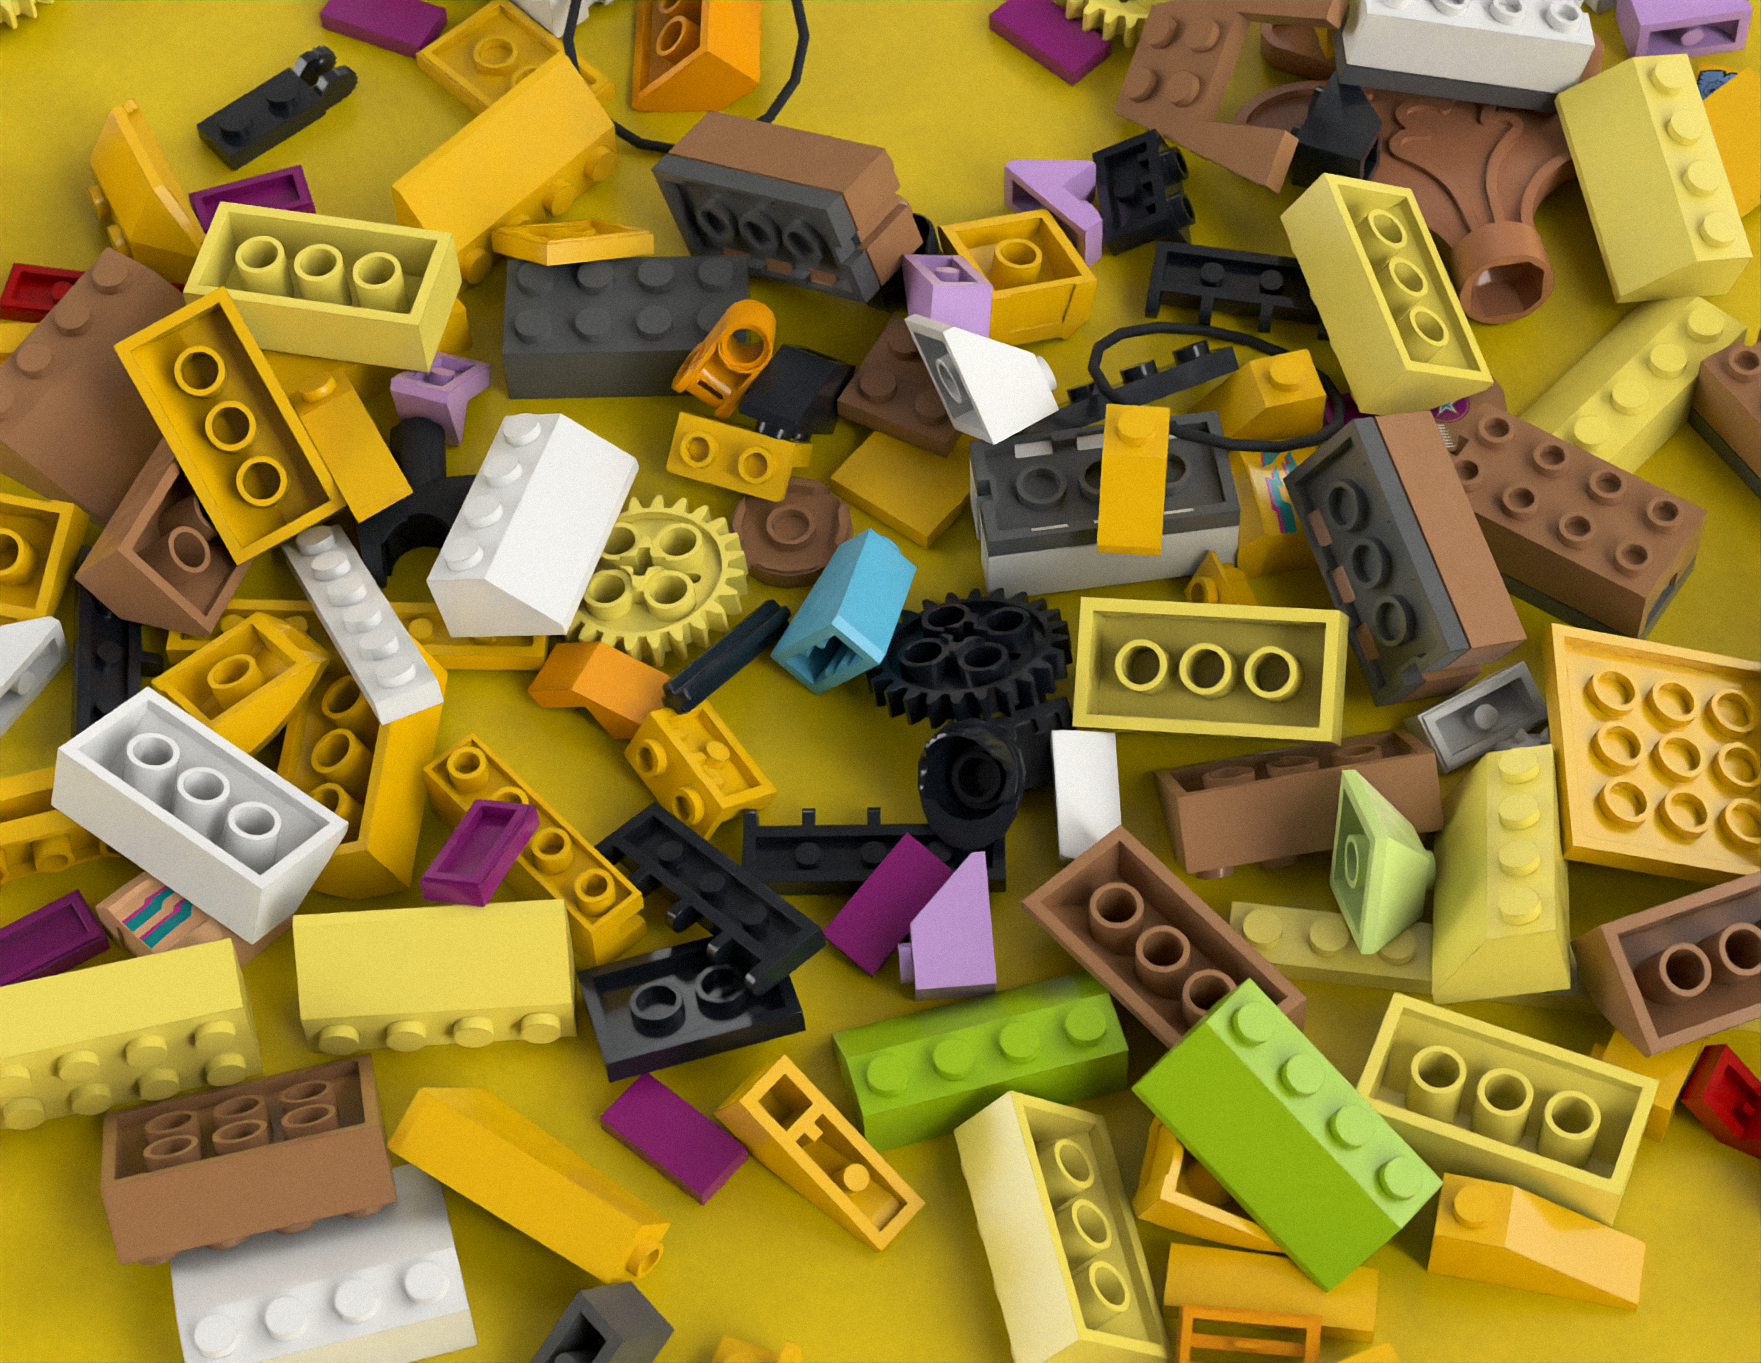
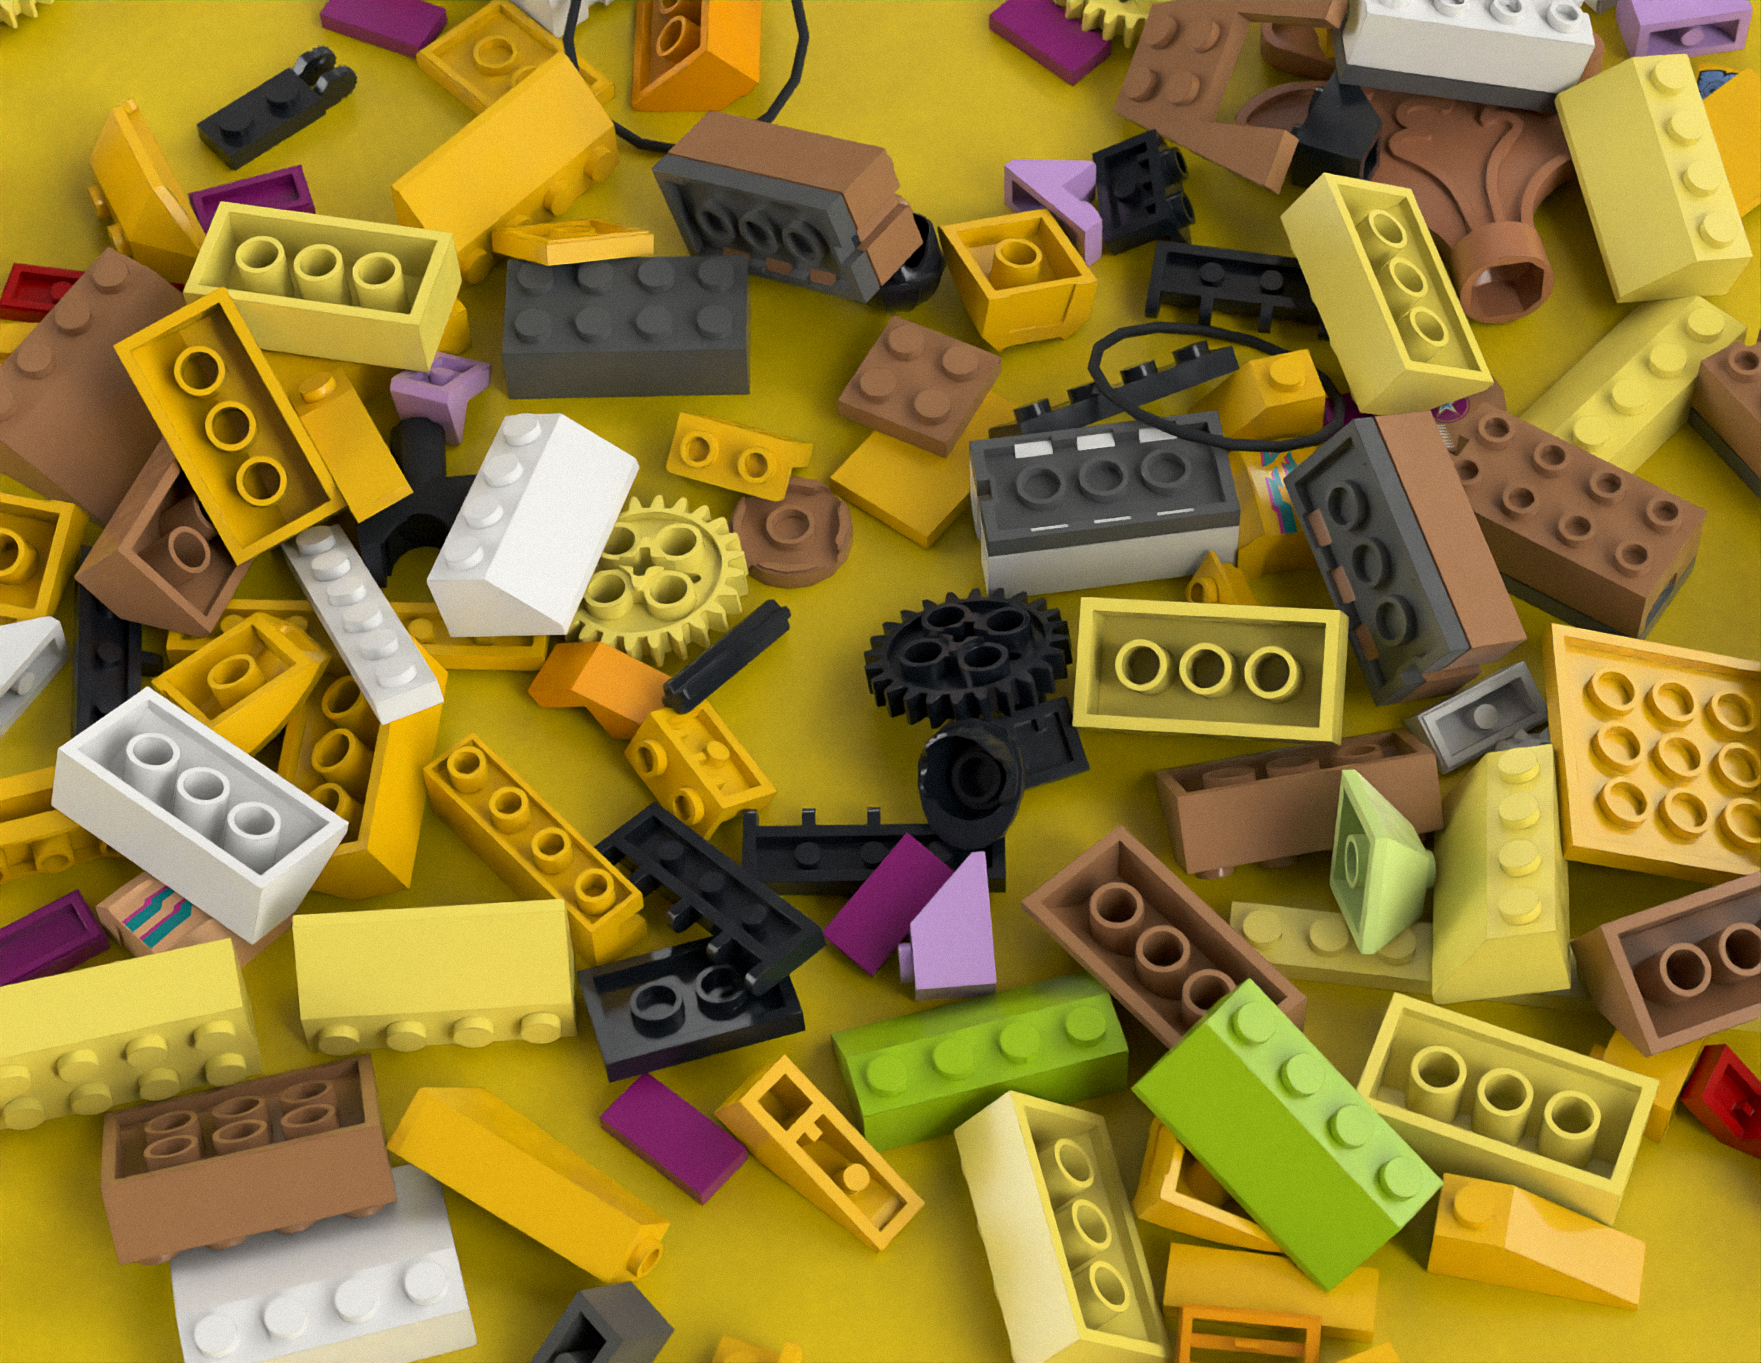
(479, 852): magenta tile -> none
(722, 366): light orange piece -> none
(797, 393): black slope -> none
(847, 614): medium azure slope -> none
(947, 291): lavender slope -> none
(983, 382): white slope -> none
(1083, 790): white slope -> none
(1133, 479): yellow slope -> none

